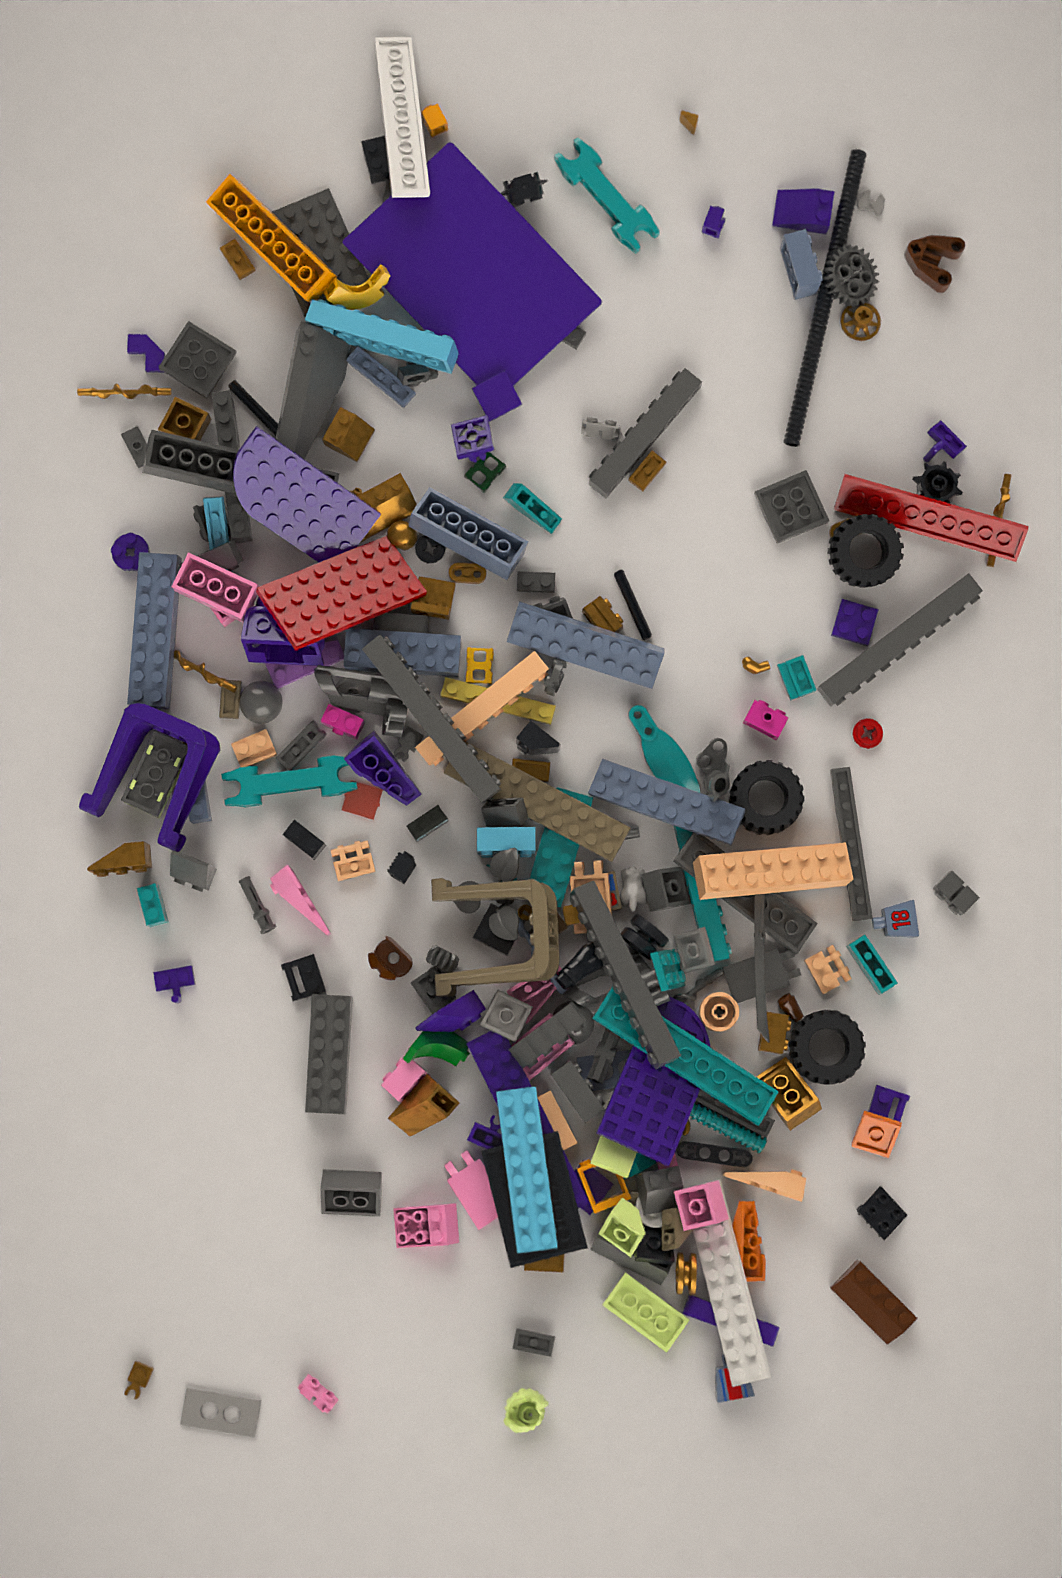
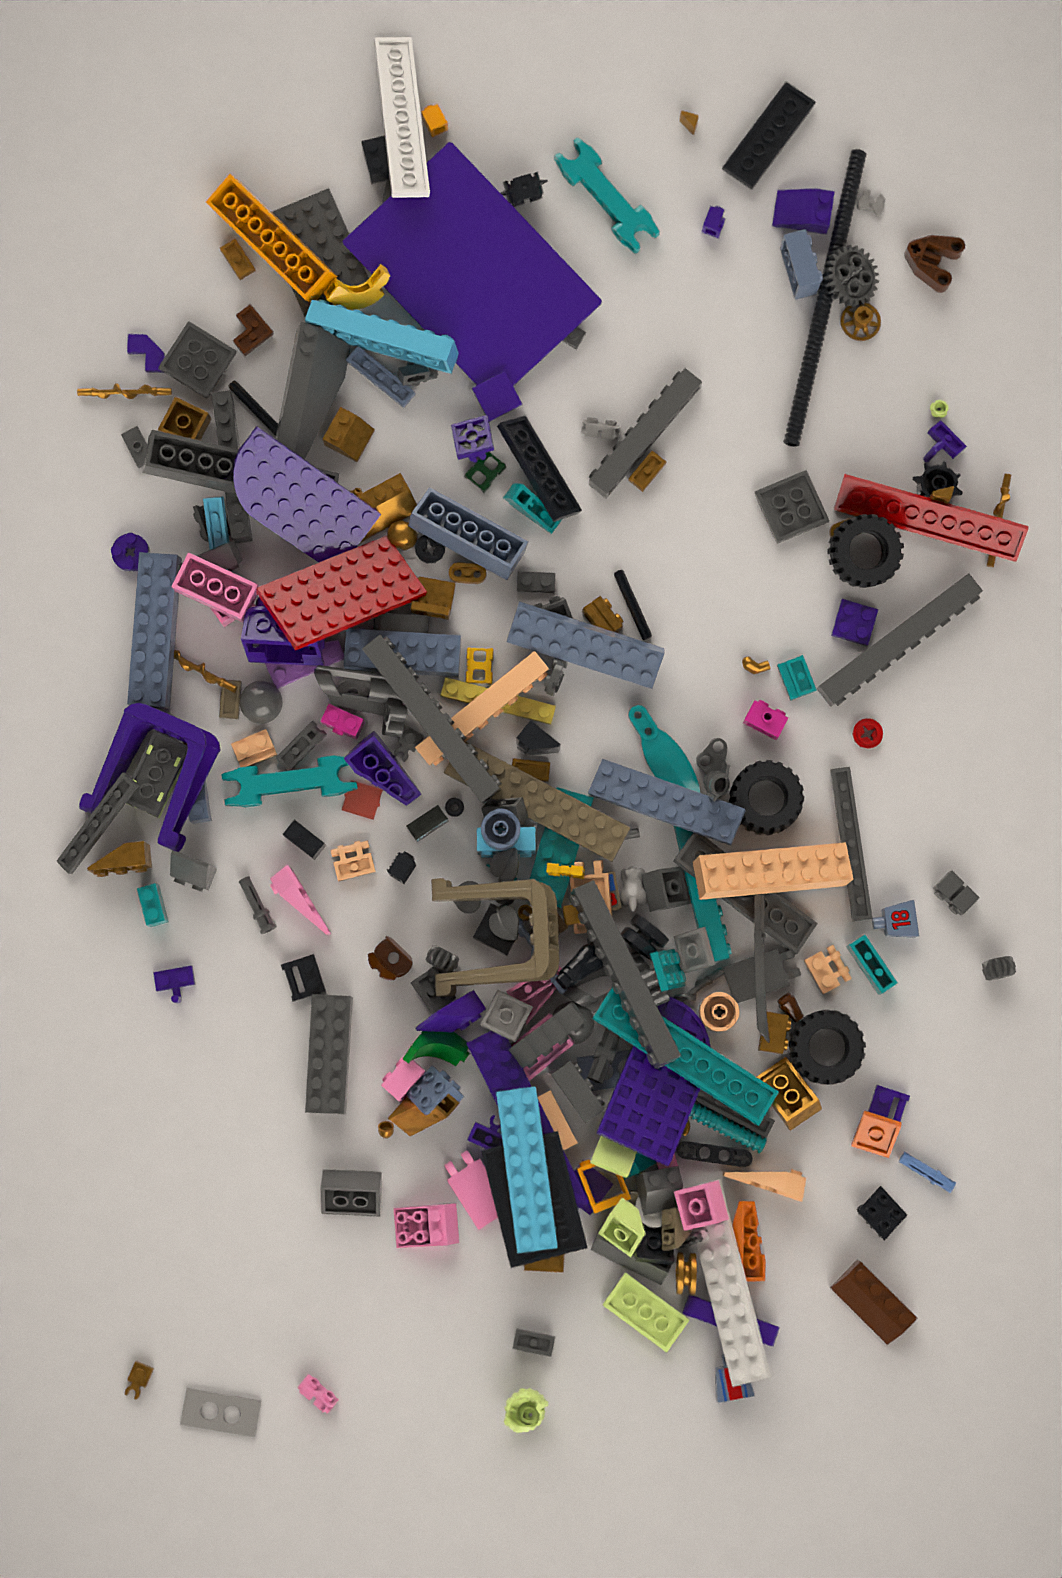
(97, 823): none -> dark grey plate
(256, 330): none -> reddish brown plate
(386, 1129): none -> pearl gold hinge
(432, 1089): none -> sand blue bracket
(450, 802): none -> black plate
(494, 820): none -> sand blue brick
(539, 468): none -> black plate
(574, 871): none -> yellow piece
(693, 1238): none -> dark grey axle
(768, 135): none -> black plate
(924, 1170): none -> medium blue pin
(939, 404): none -> yellowish green plate
(943, 495): none -> pearl gold slope
(998, 968): none -> dark grey gear

